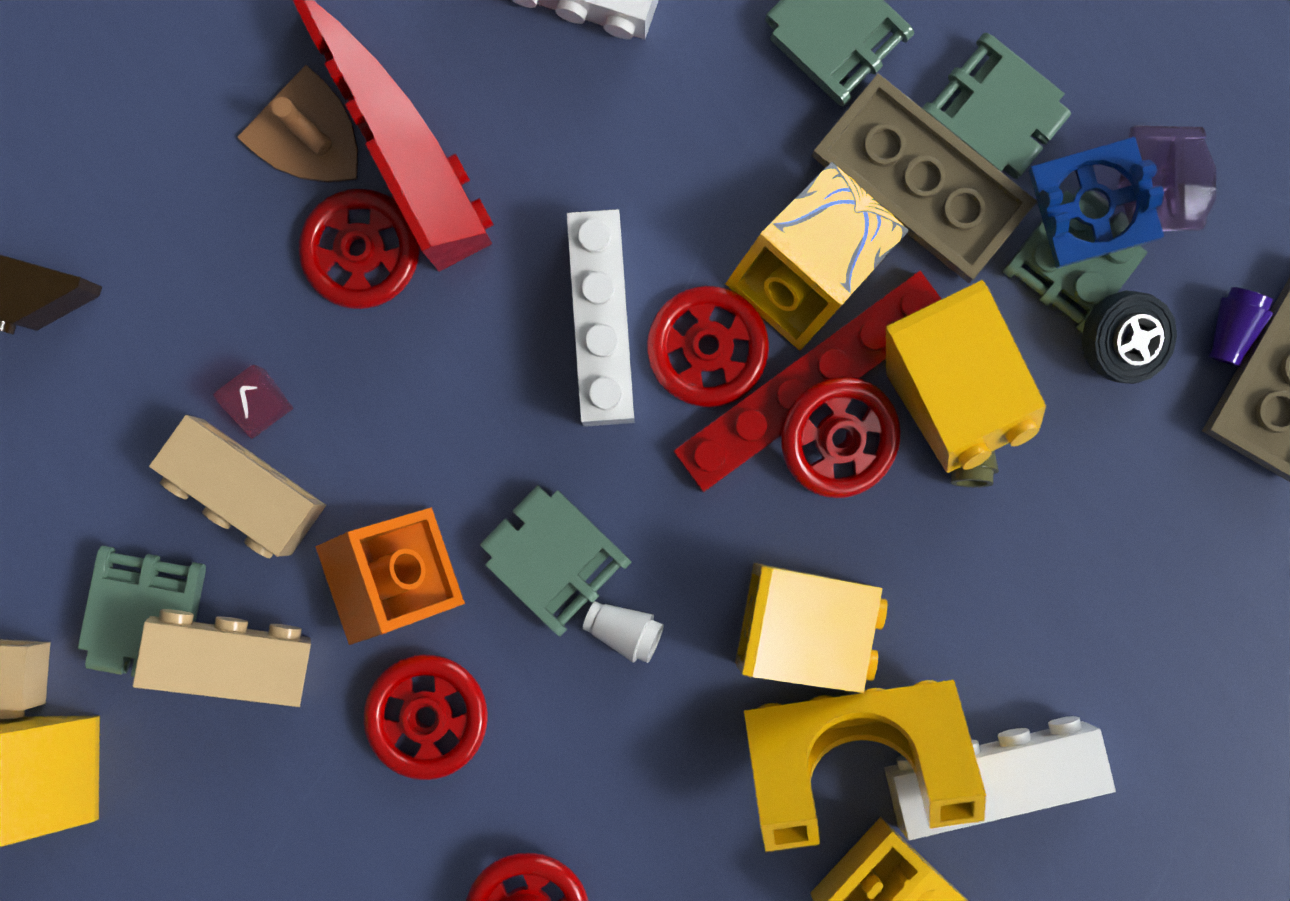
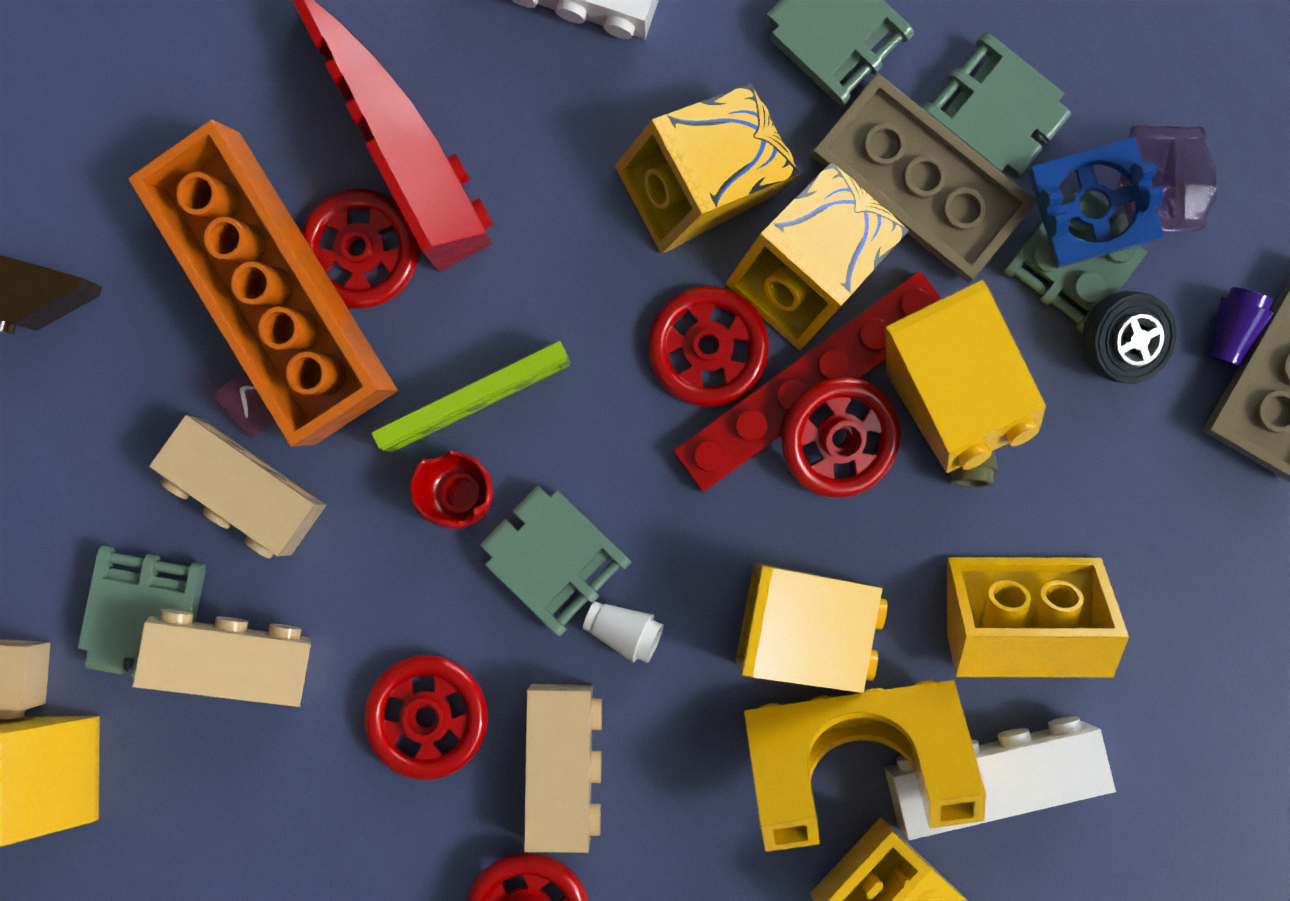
(262, 284): none -> orange brick
(305, 132): medium nougat shield -> none
(389, 575): orange slope -> none
(451, 490): none -> red hair
(472, 398): none -> lime tile
(561, 768): none -> tan brick
(600, 318): white brick -> none
(705, 166): none -> yellow slope
(1033, 617): none -> yellow slope

